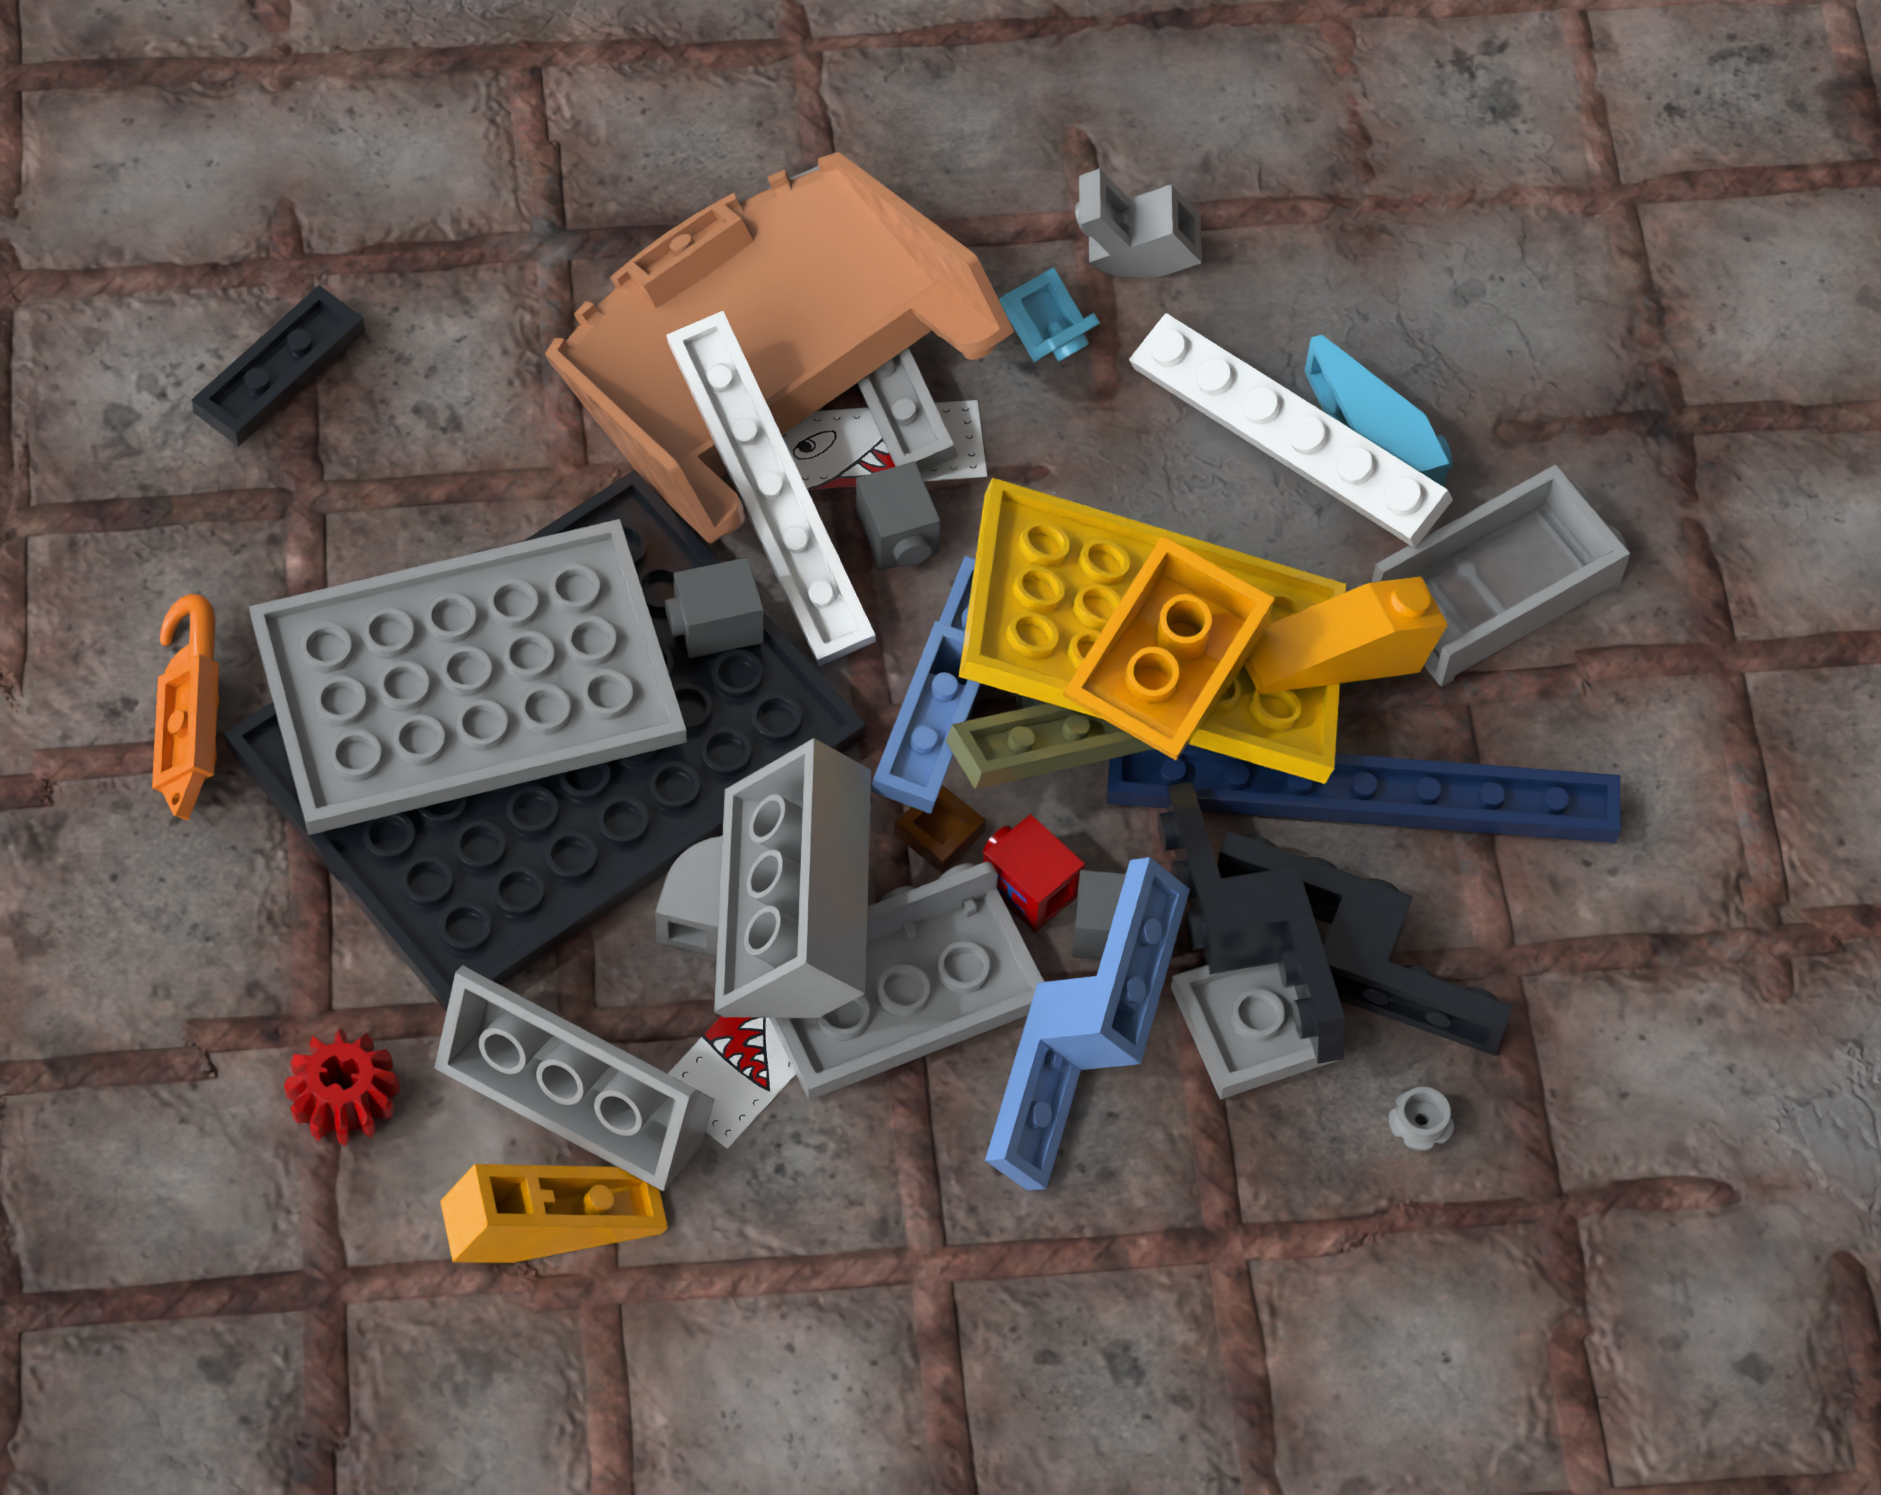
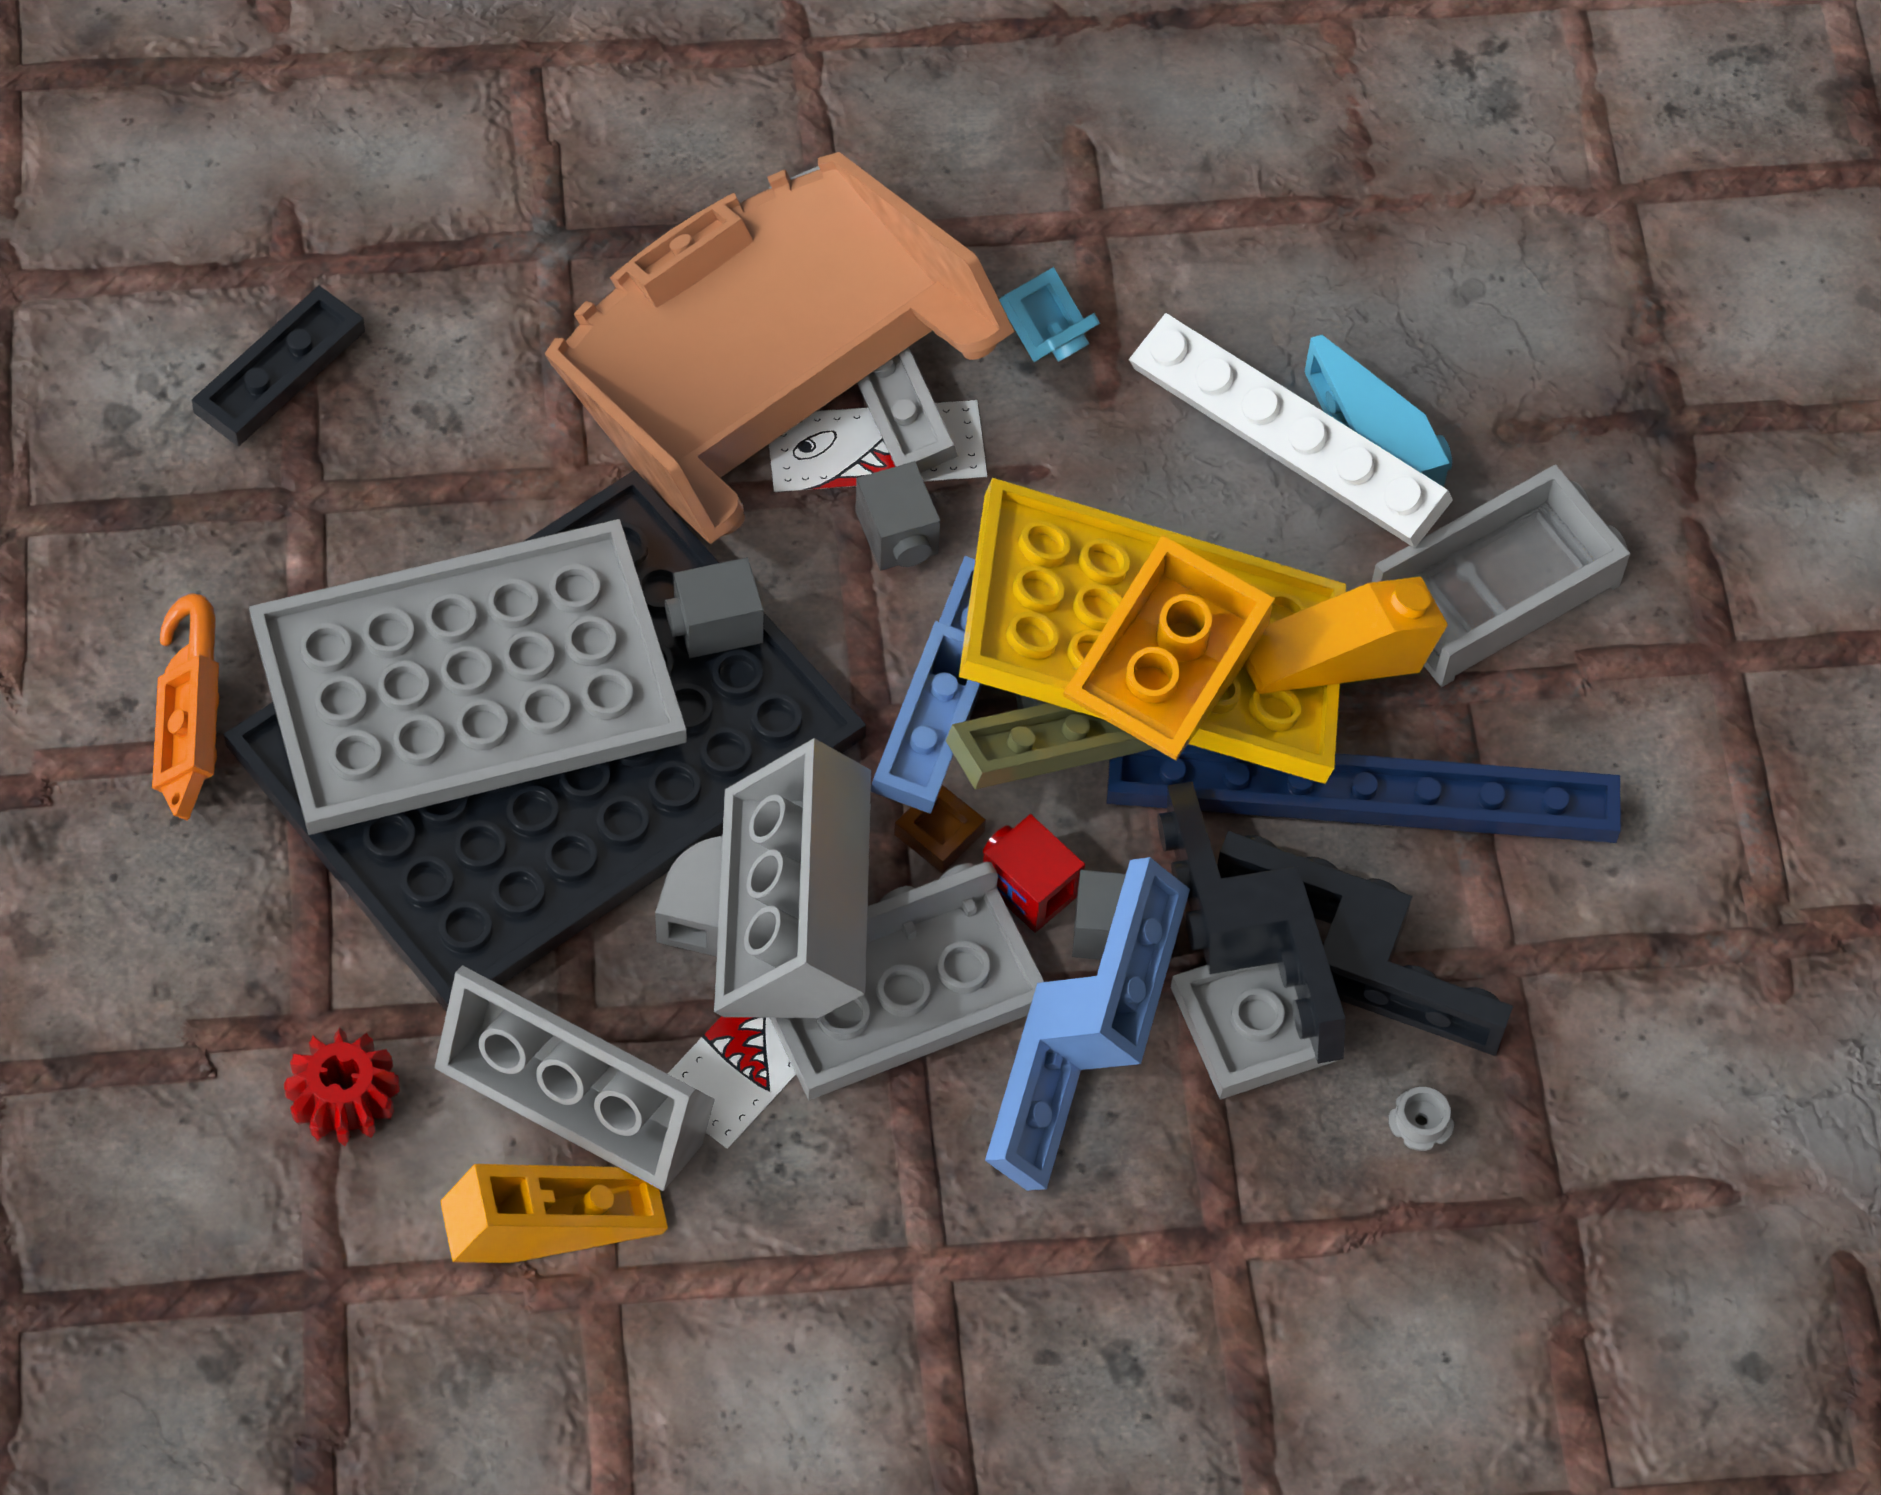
(771, 489): white plate -> none
(1137, 235): light grey brick -> none

